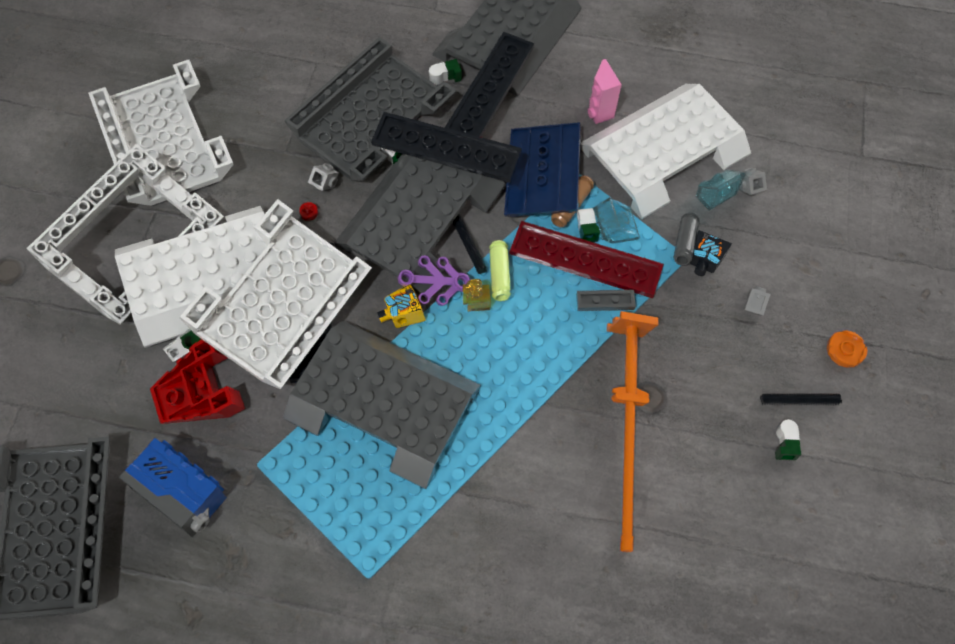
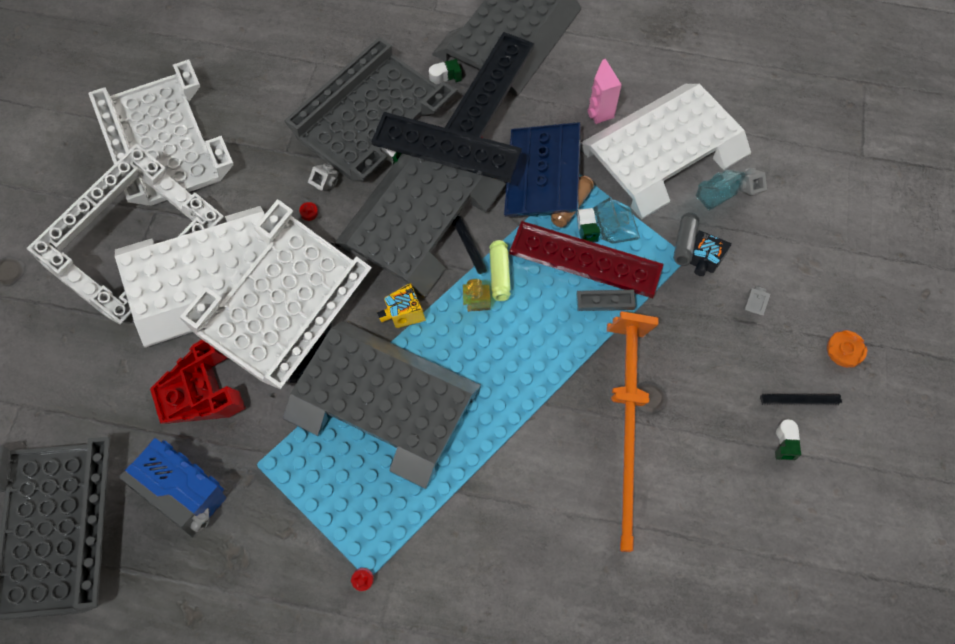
(181, 345): leg -> none
(362, 579): none -> red tile
(436, 279): medium lavender plant -> none

